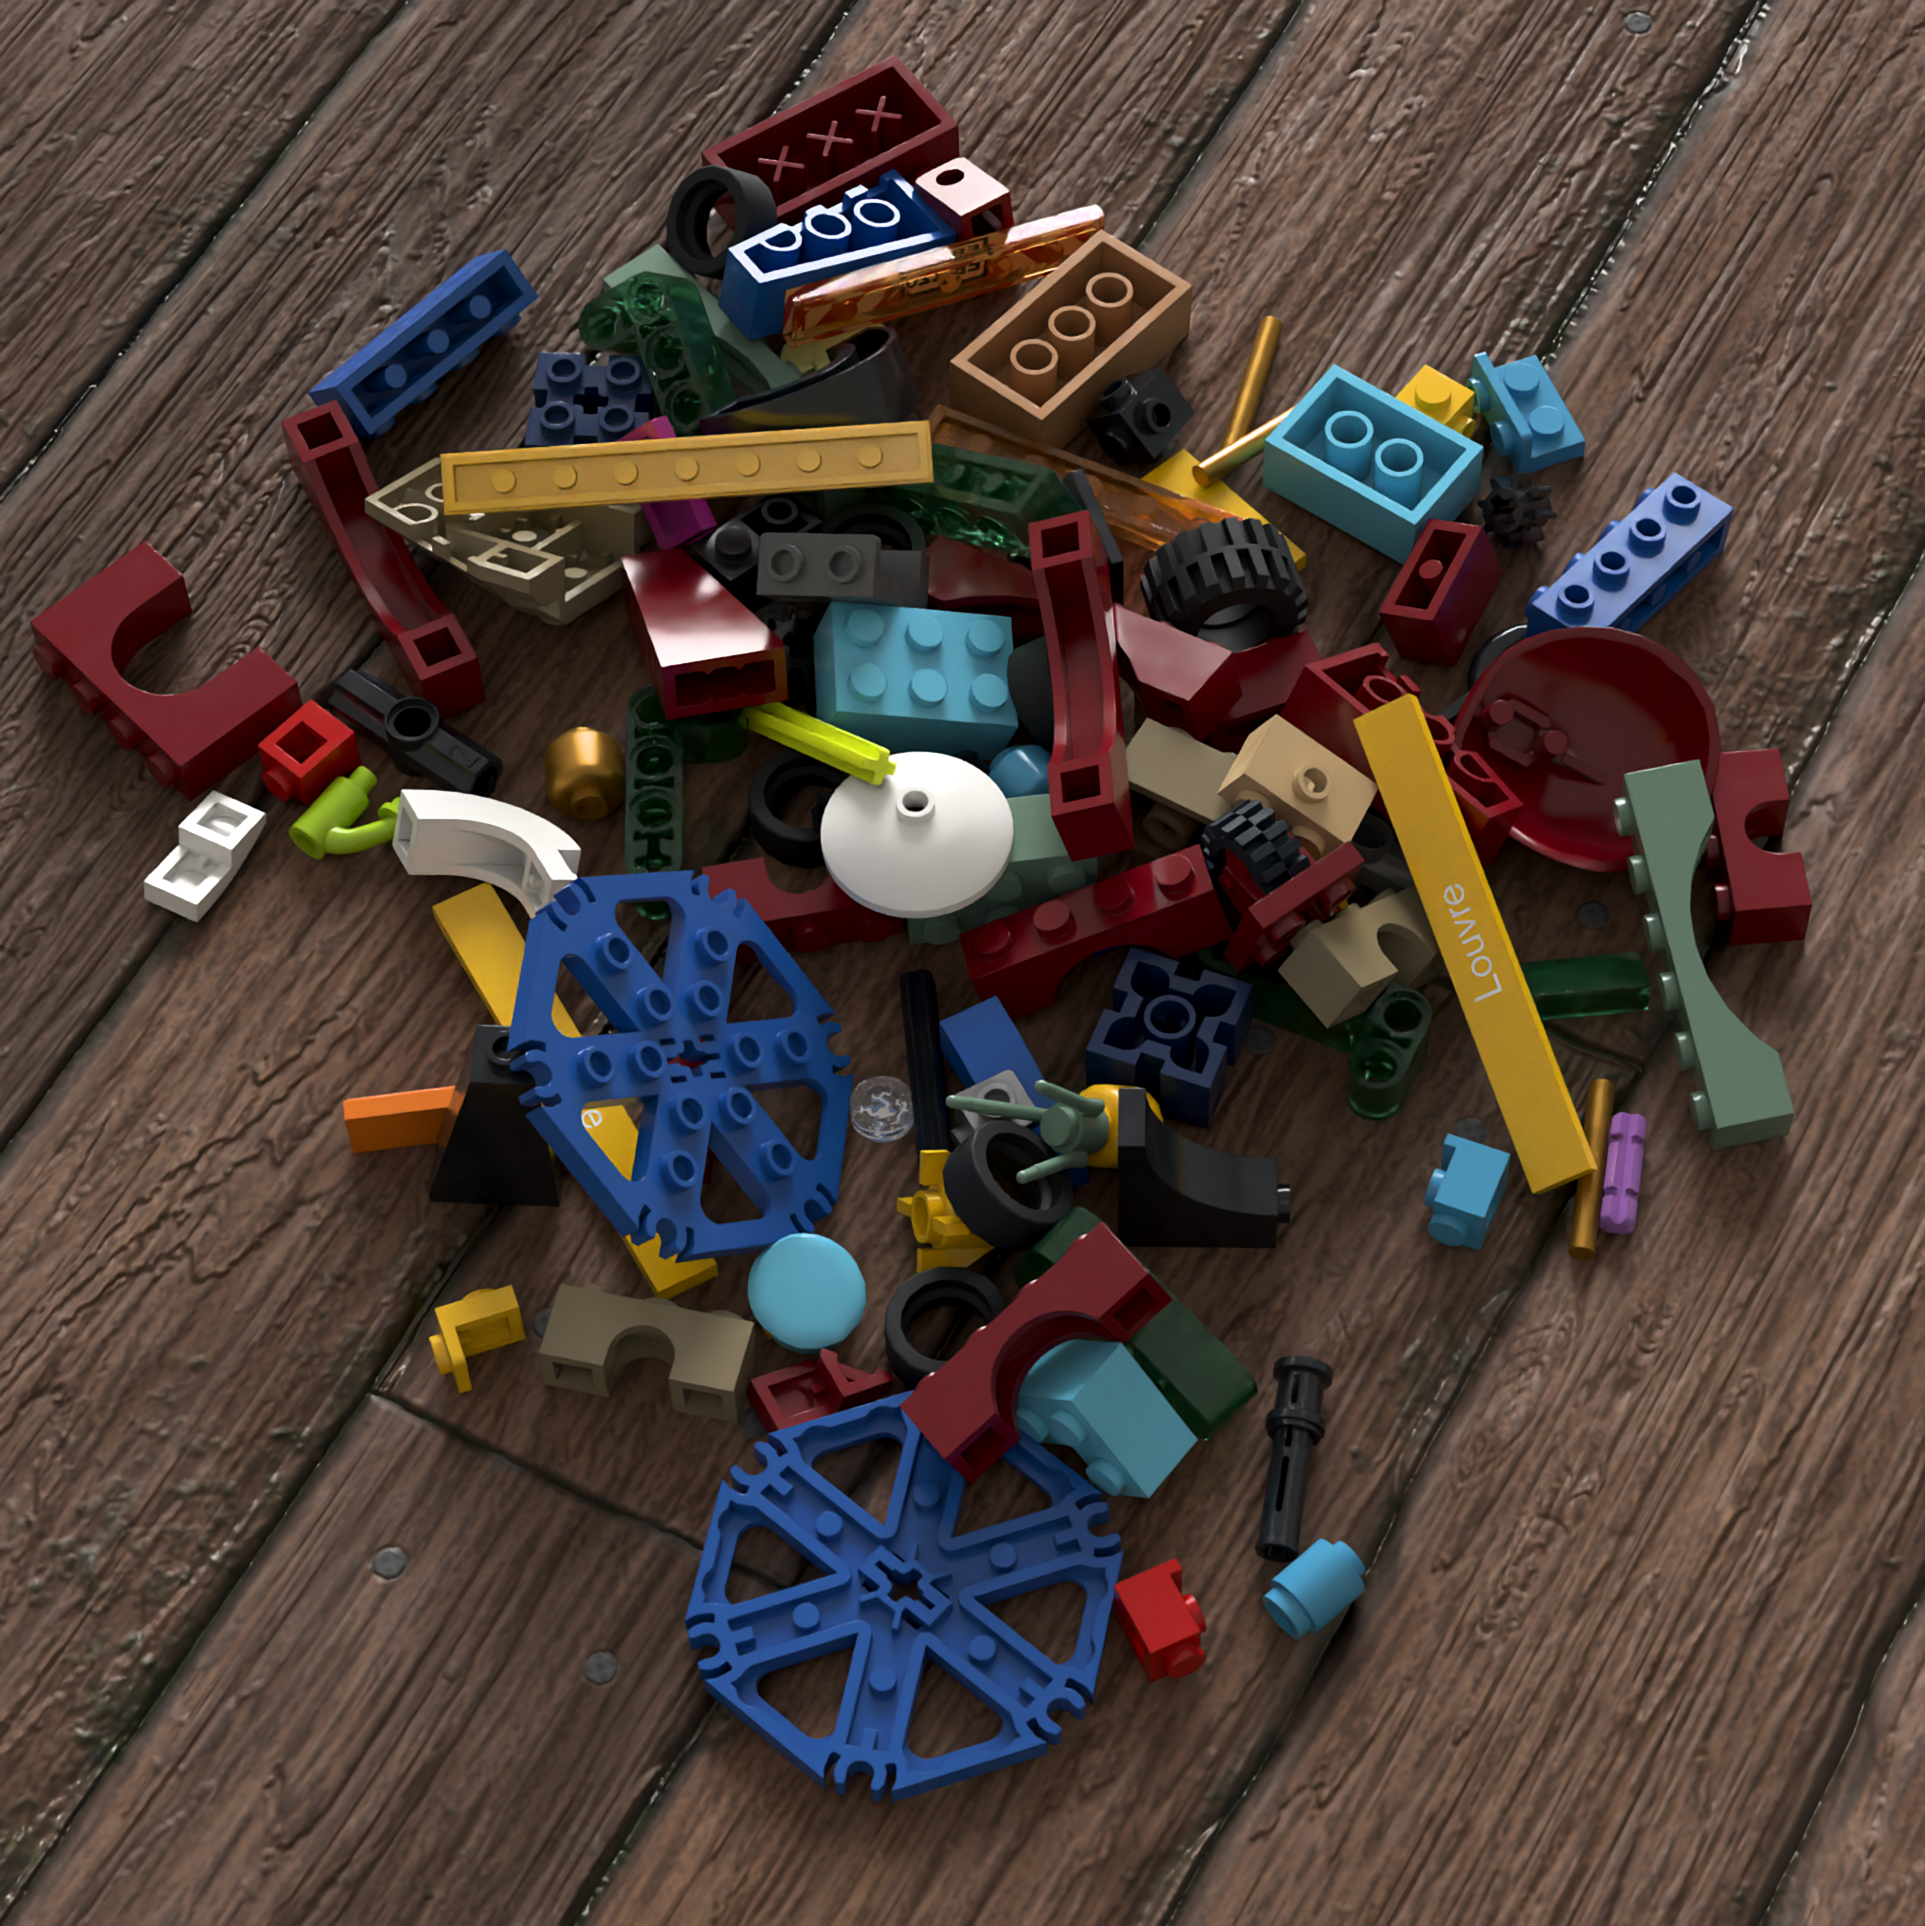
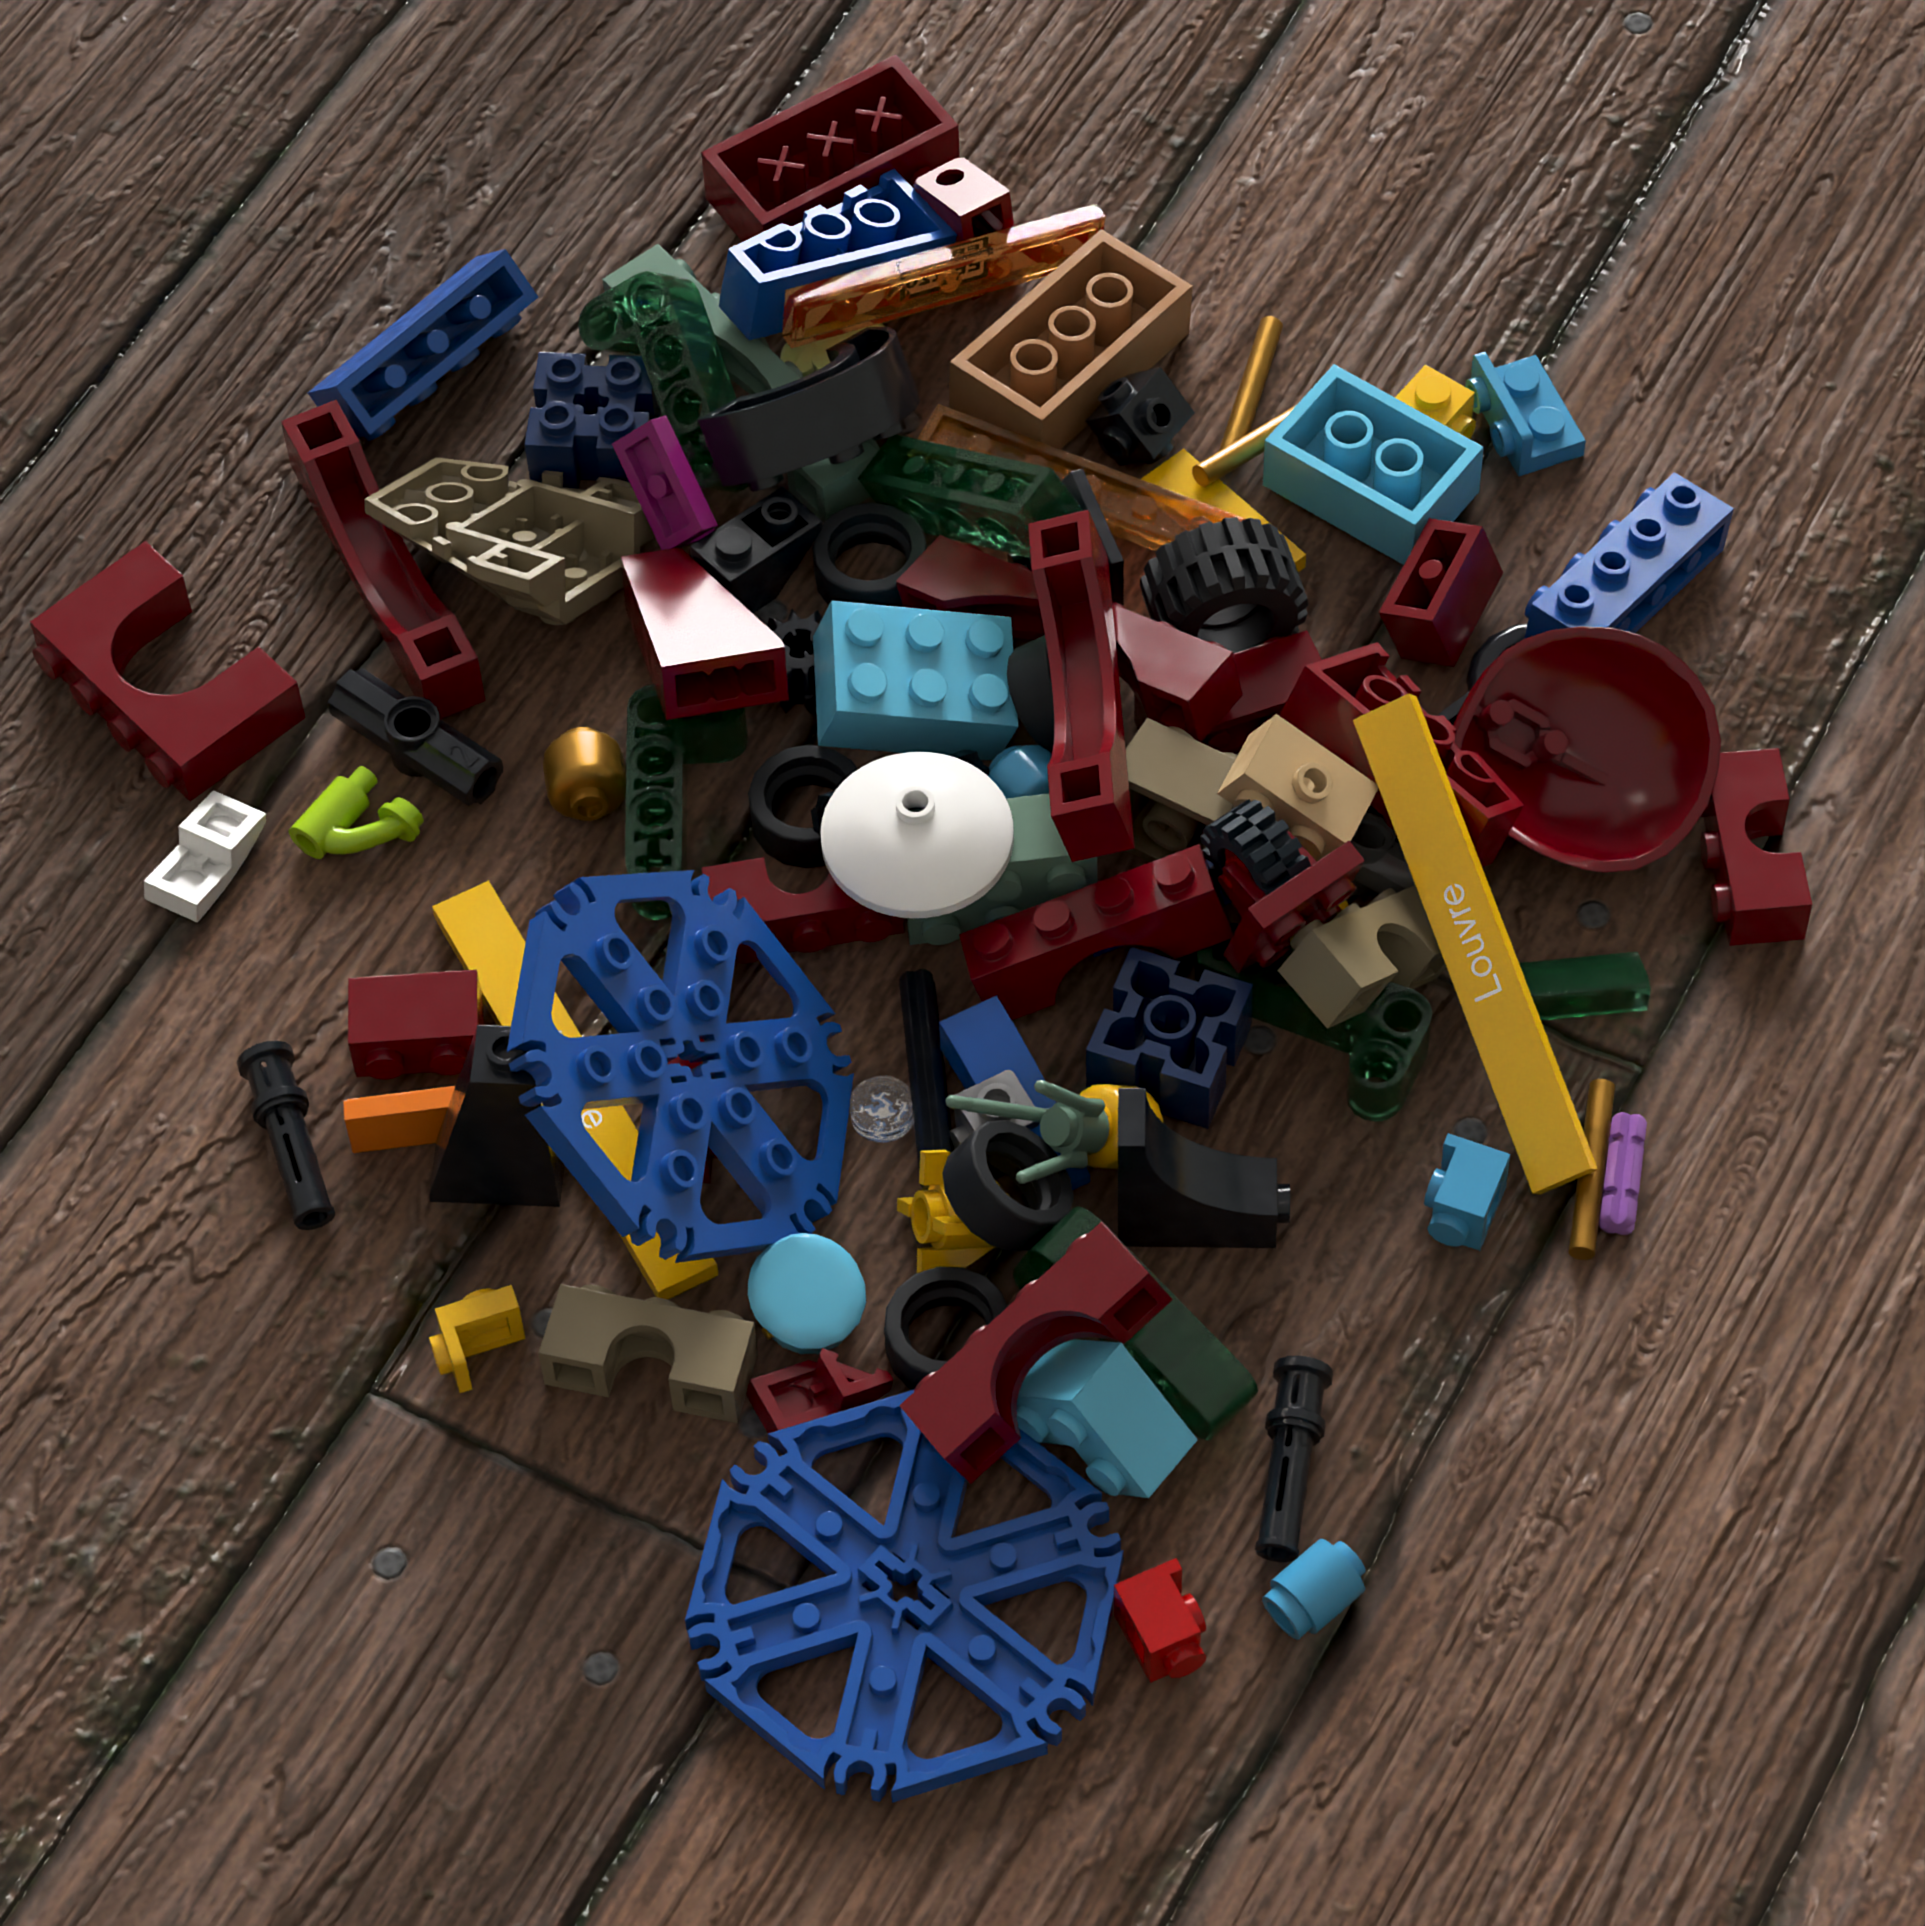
(281, 1110): none -> black pin
(307, 754): red brick -> none
(413, 1022): none -> dark red brick
(485, 842): white arch -> none
(687, 468): yellow tile -> none
(691, 211): black tyre -> none
(821, 741): neon yellow axle -> none
(824, 568): dark grey panel -> none
(1517, 509): black gear -> none
(1735, 1074): sand green arch -> none

